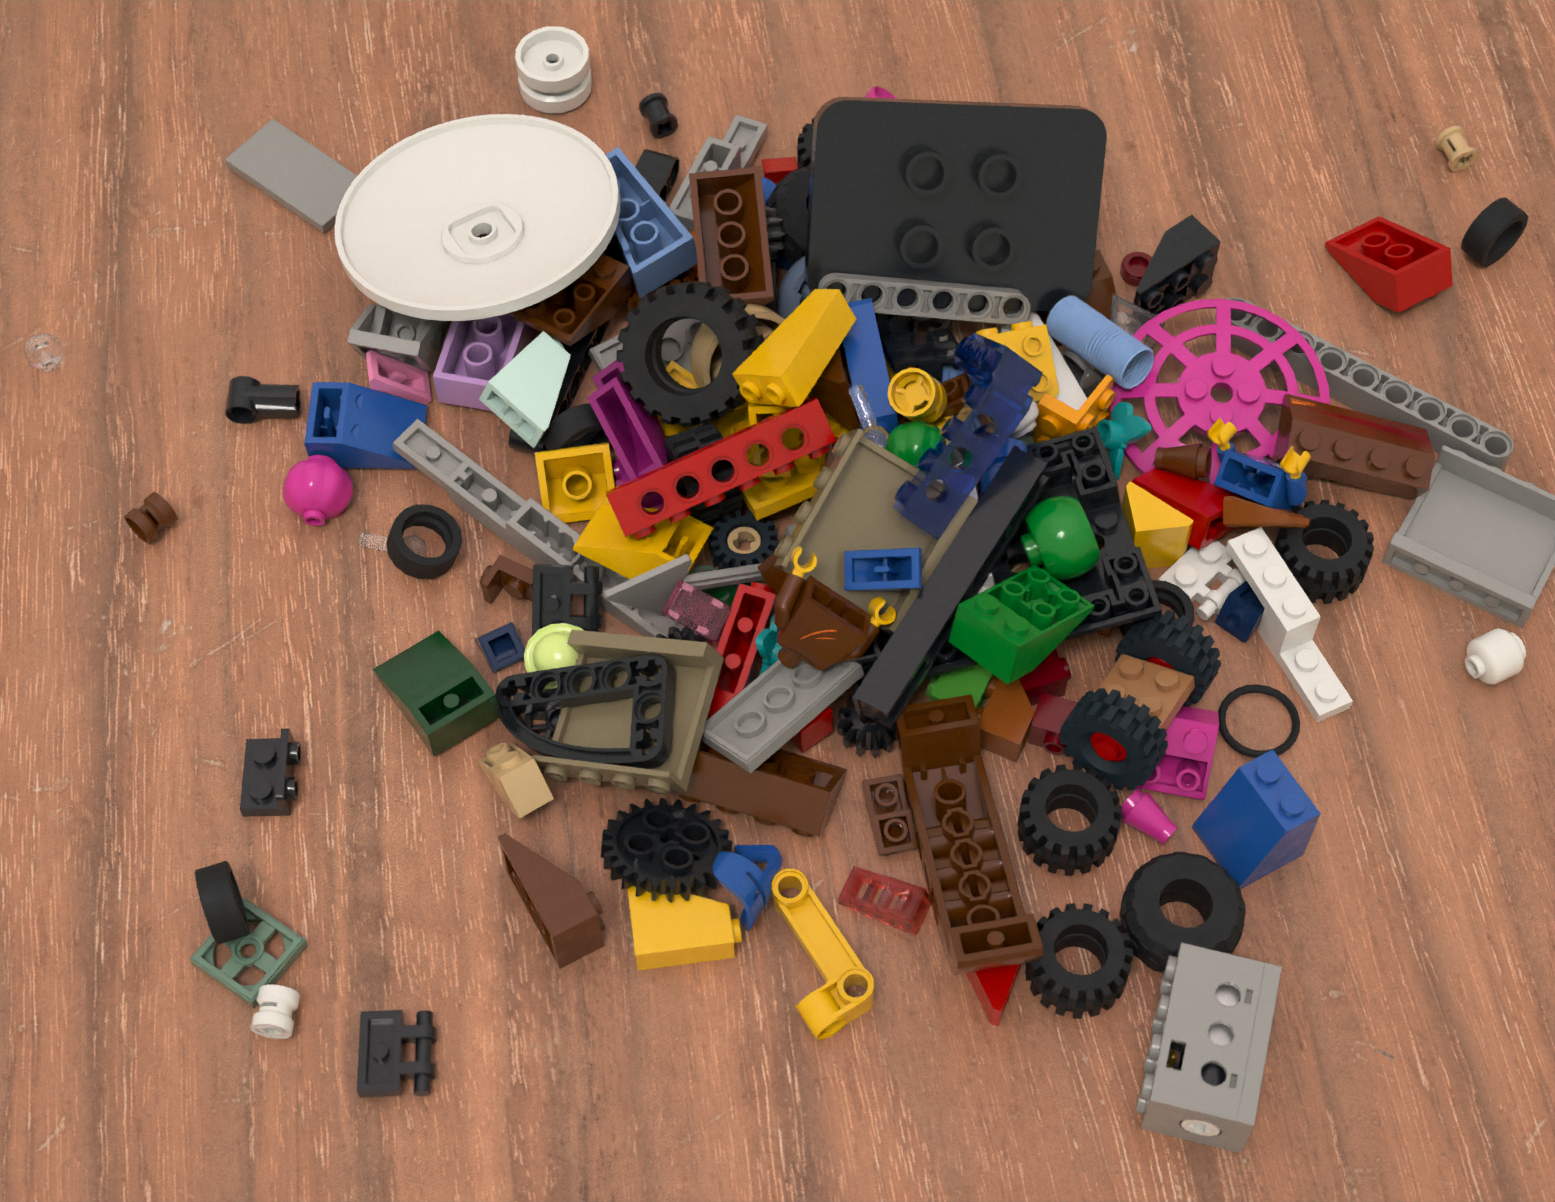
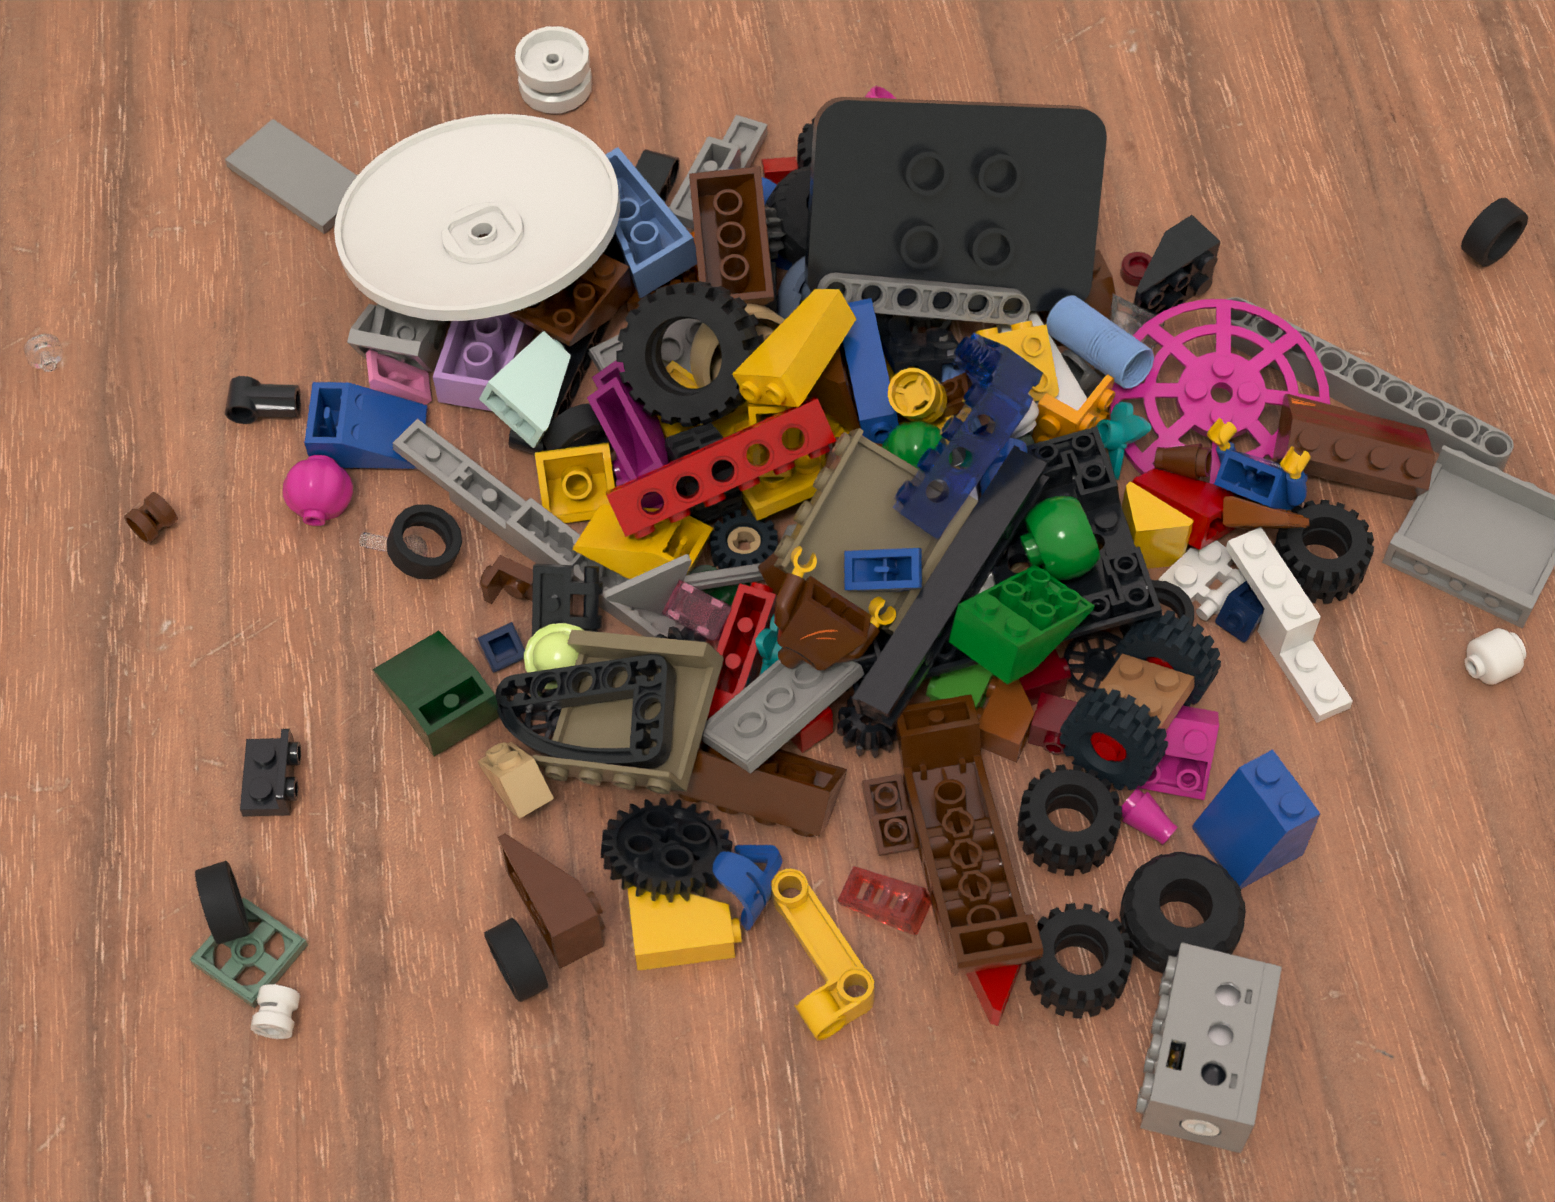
(381, 1053): black plate -> none
(516, 959): none -> black tyre
(656, 110): black bush -> none
(871, 430): clear bar -> none
(1096, 661): none -> black wheel
(1261, 689): black tyre -> none
(1393, 263): red slope -> none
(1456, 148): tan bush -> none

